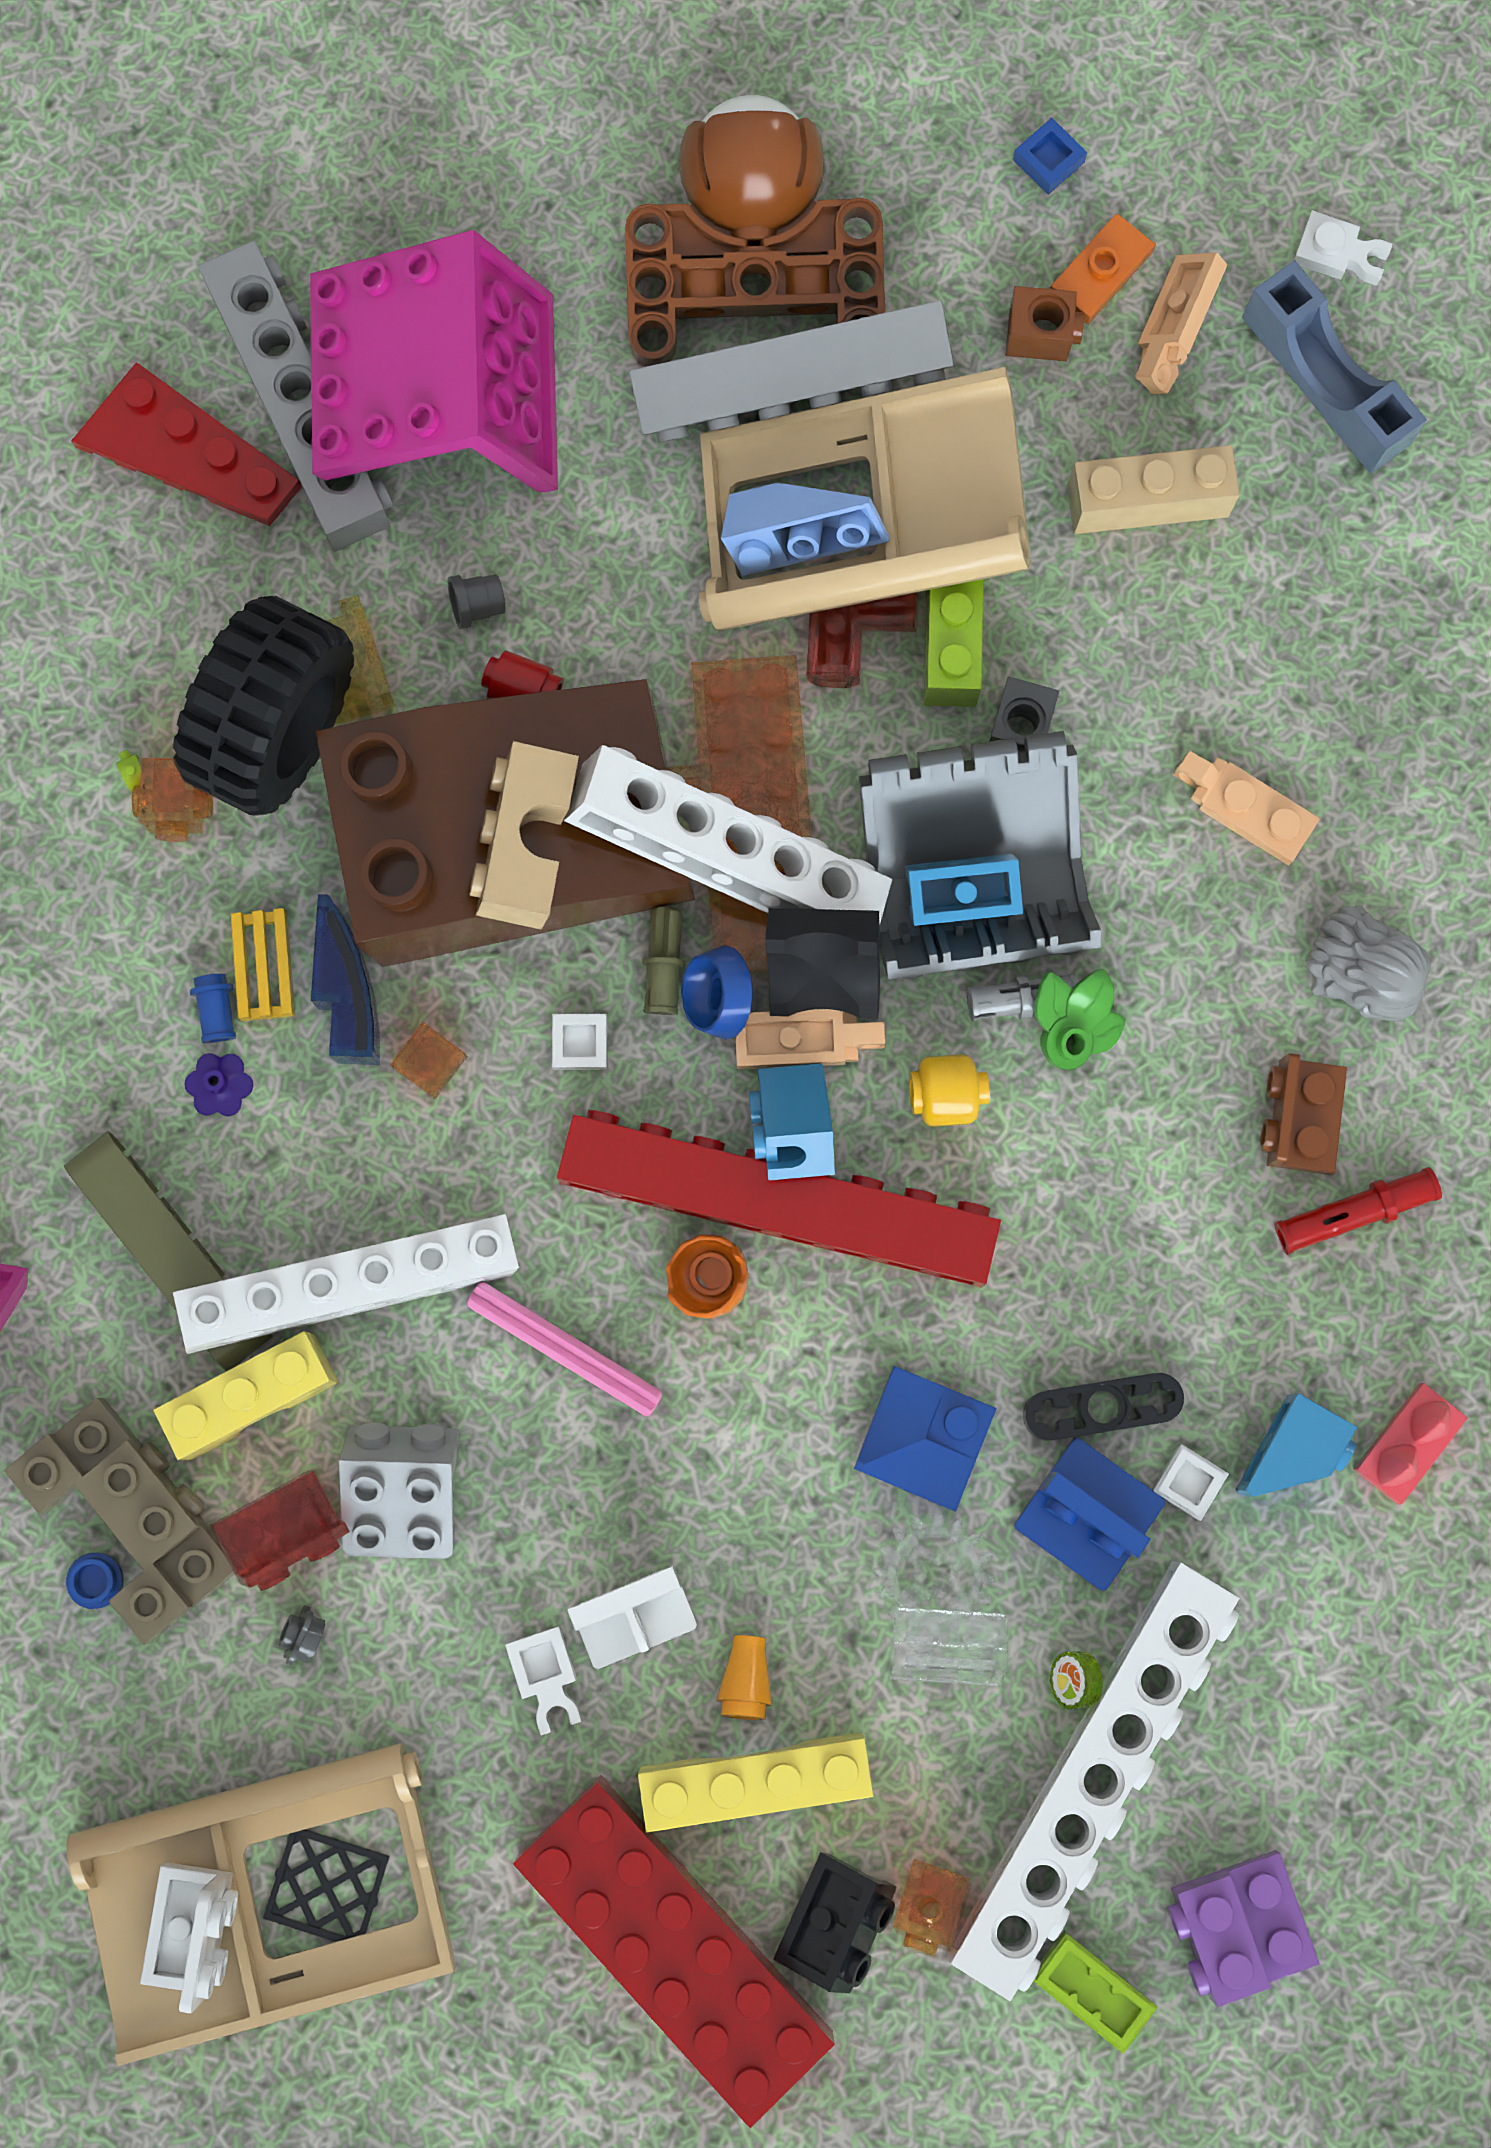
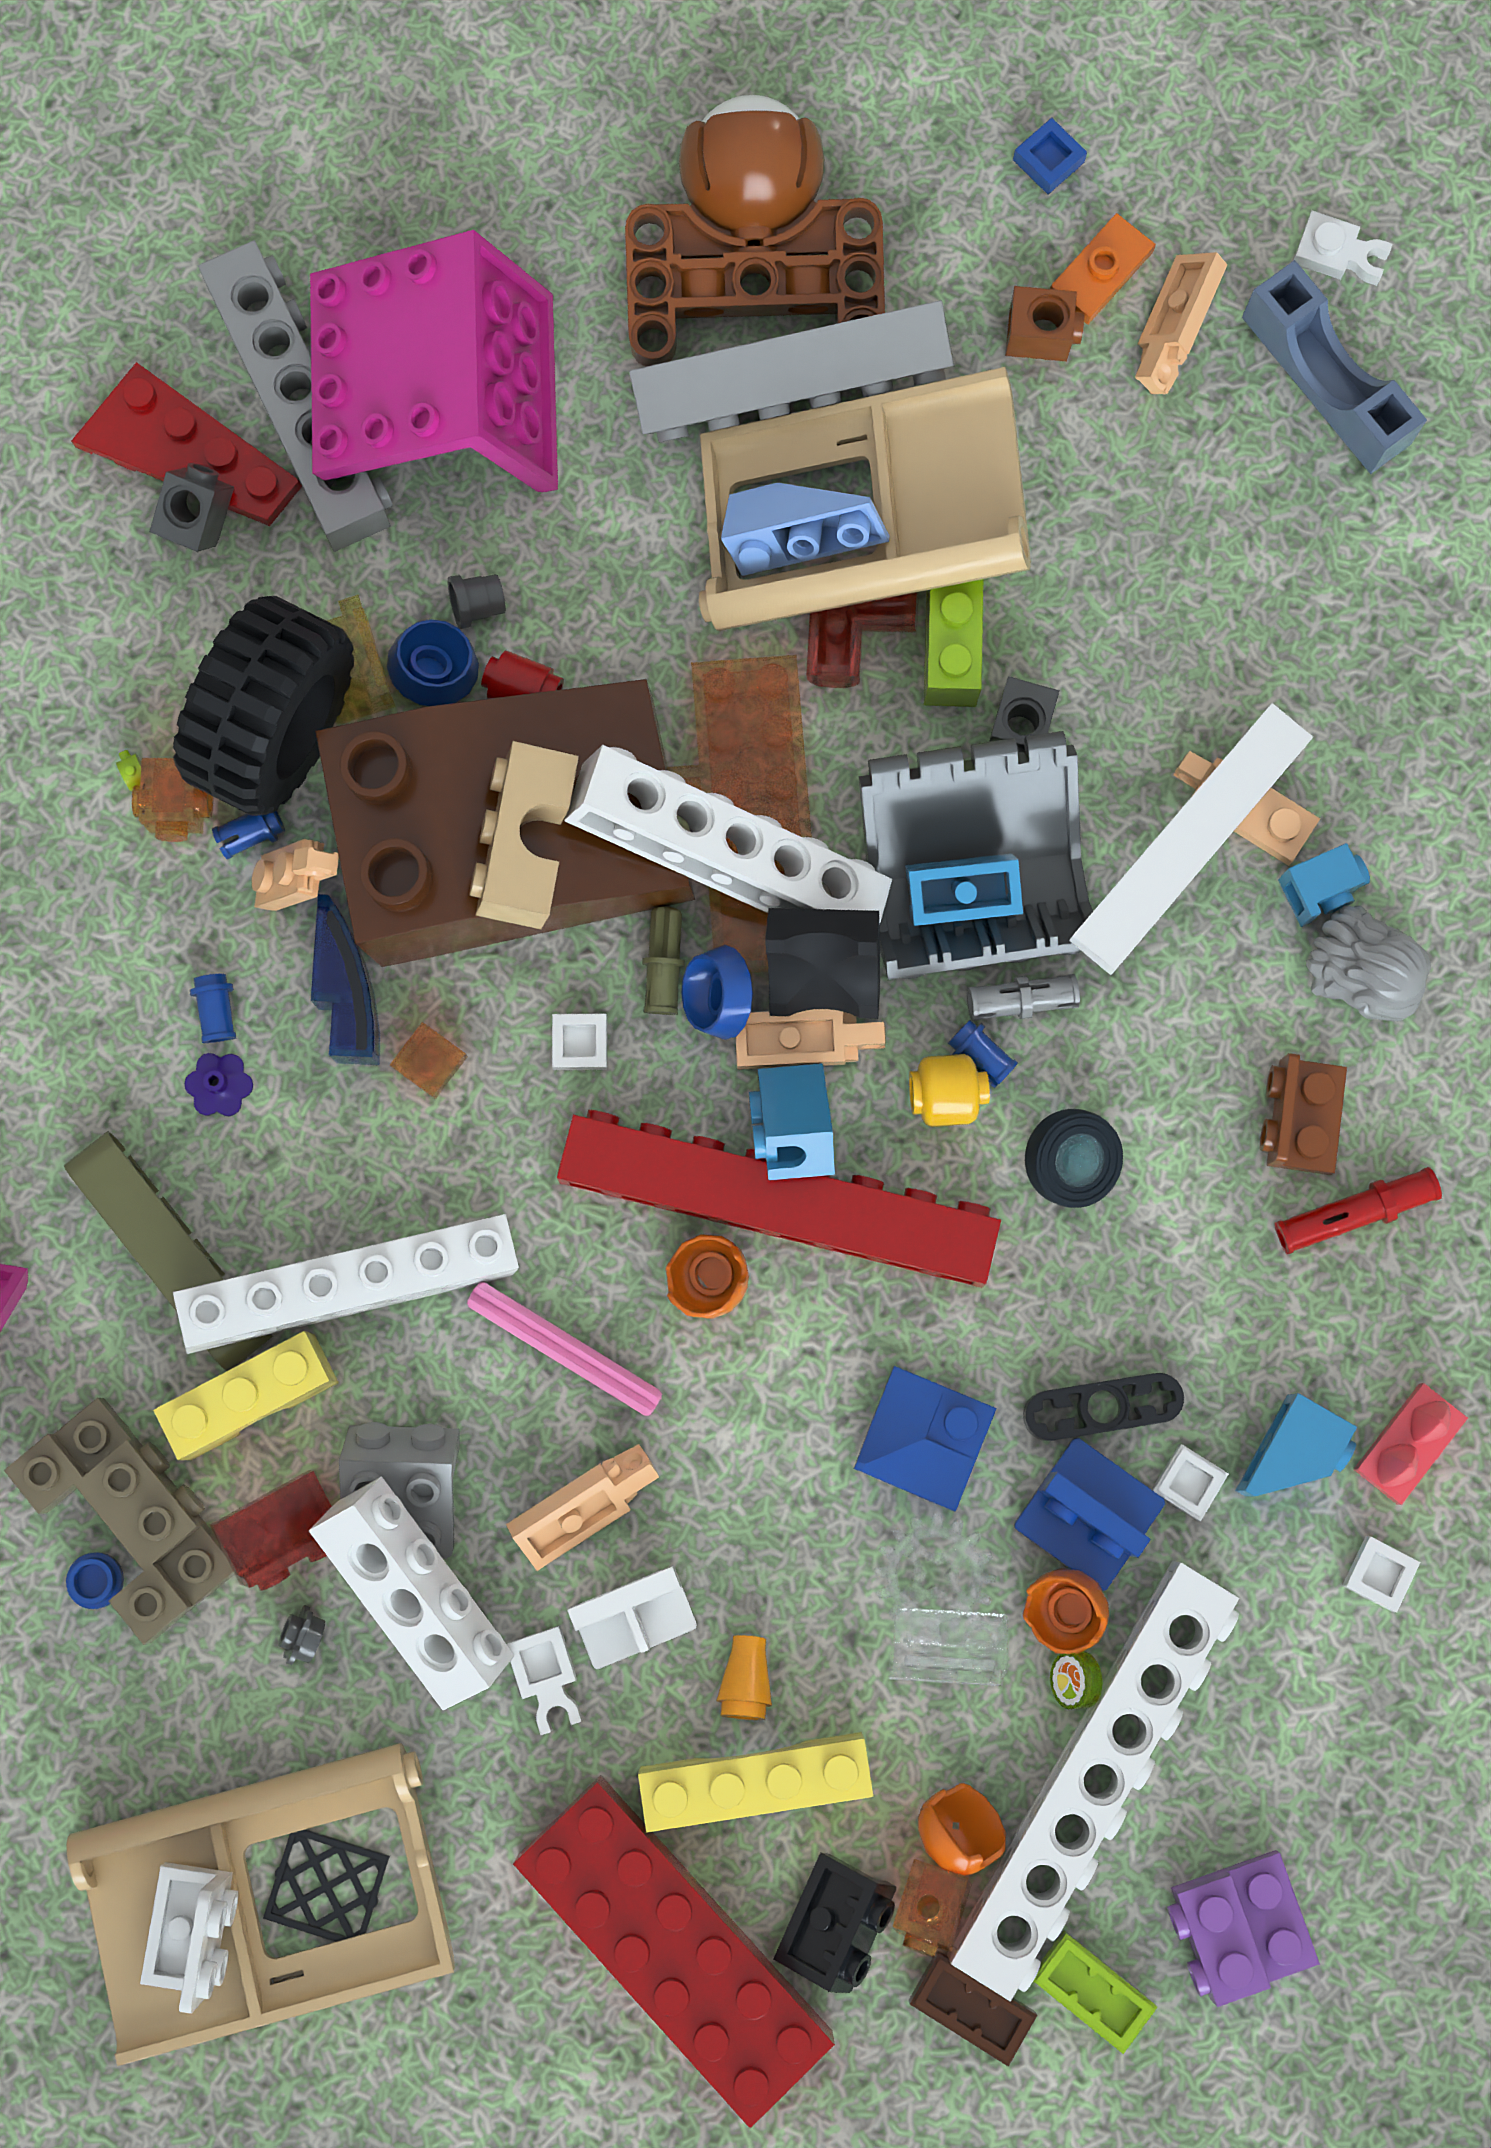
(176, 522): none -> dark grey brick
(250, 830): none -> blue pin
(258, 920): yellow tile -> none
(292, 874): none -> light nougat hinge
(412, 1593): none -> white brick
(431, 680): none -> blue hat
(582, 1507): none -> light nougat hinge
(972, 2009): none -> reddish brown plate
(979, 1836): none -> orange hair
(984, 1052): none -> blue pin
(1066, 1611): none -> orange hair
(1073, 1158): none -> black wheel
(1076, 1012): bright green plate -> none
(1153, 489): tan brick -> none
(1190, 839): none -> white tile
(1324, 883): none -> dark azure brick
(1381, 1574): none -> white tile

